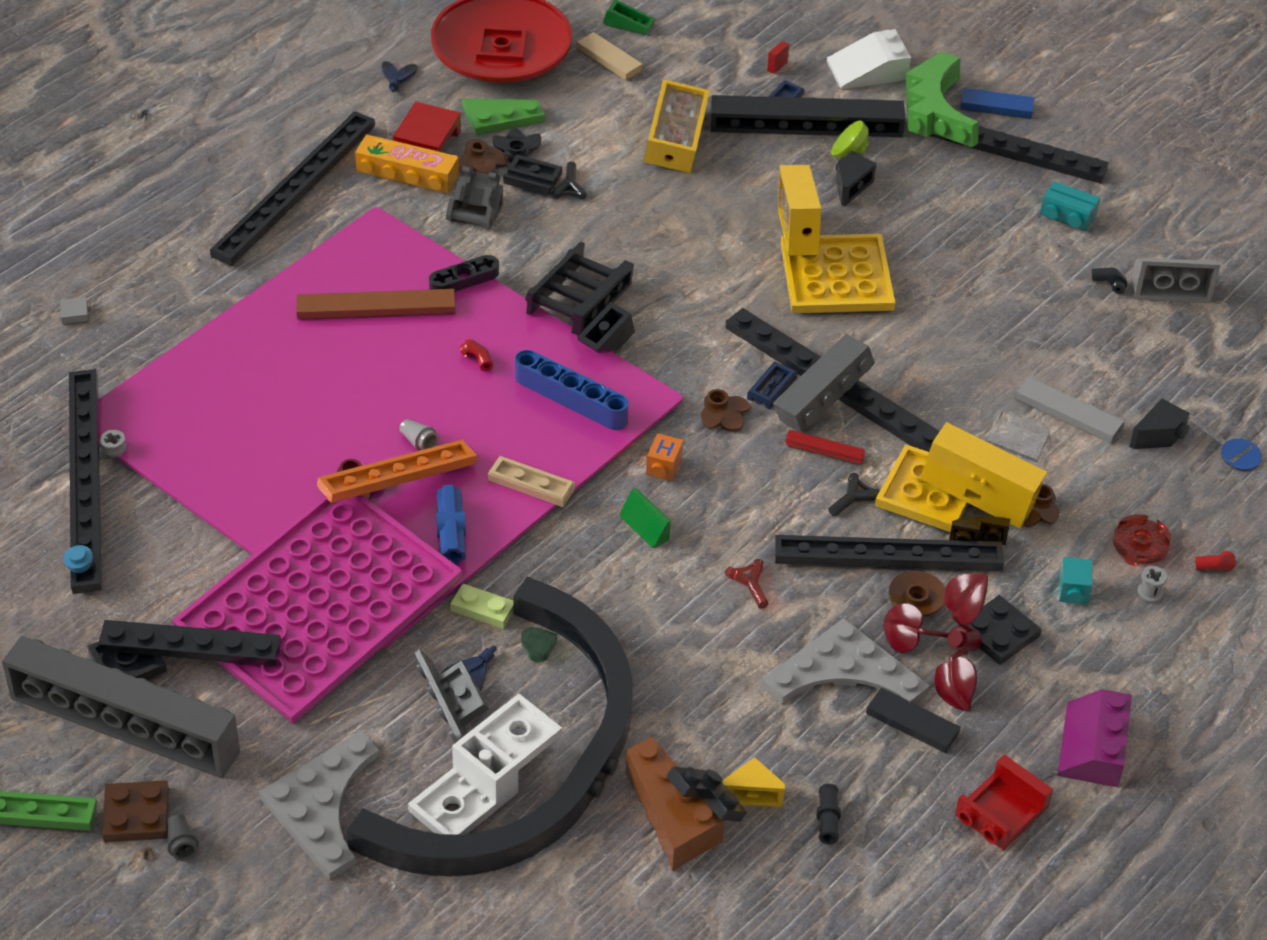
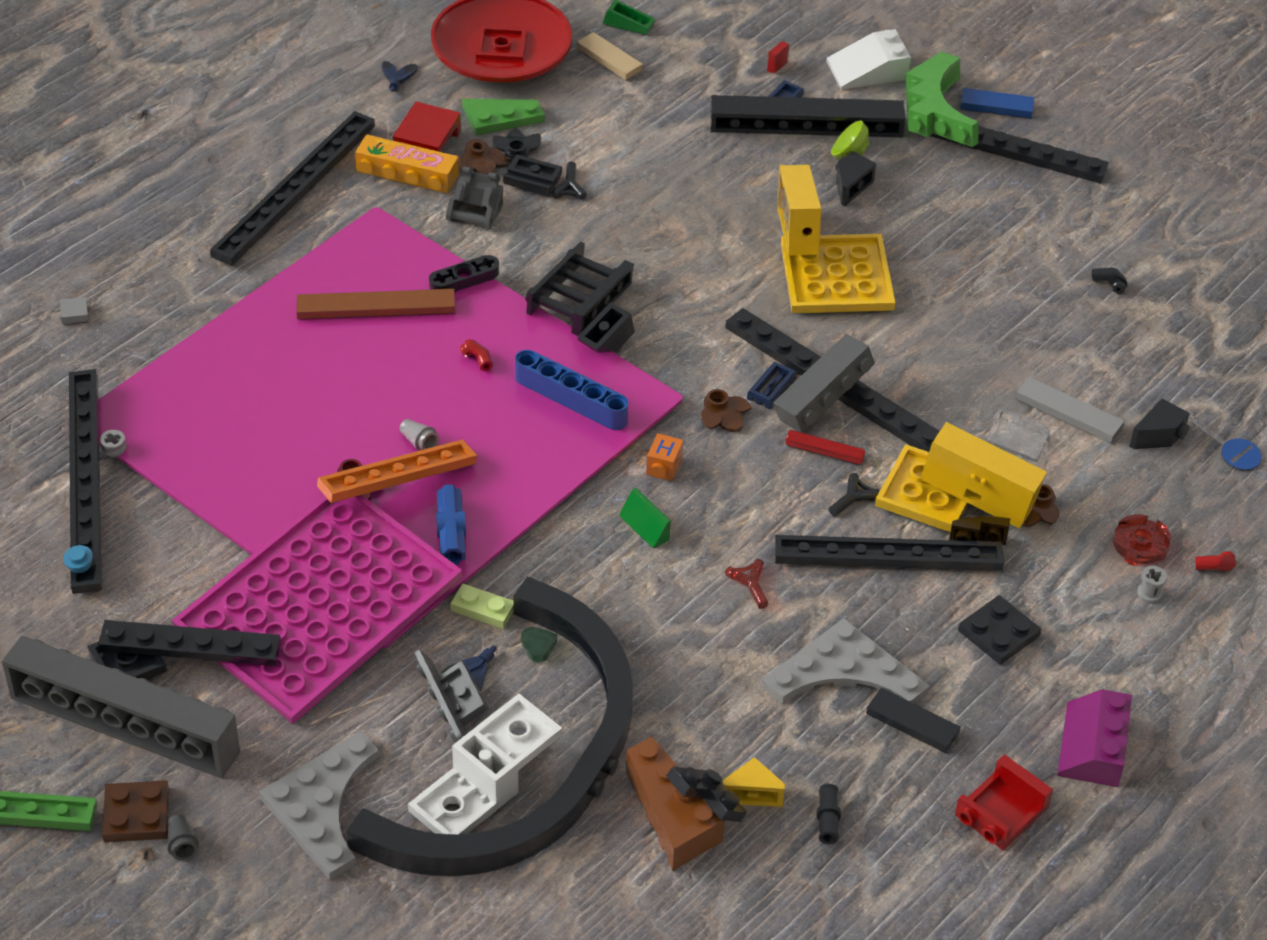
(531, 481): tan tile -> none
(676, 126): brick -> none
(919, 590): reddish brown dish -> none
(966, 598): dark red plant -> none
(1070, 205): teal brick -> none
(1075, 580): teal brick -> none
(1174, 279): light grey slope -> none

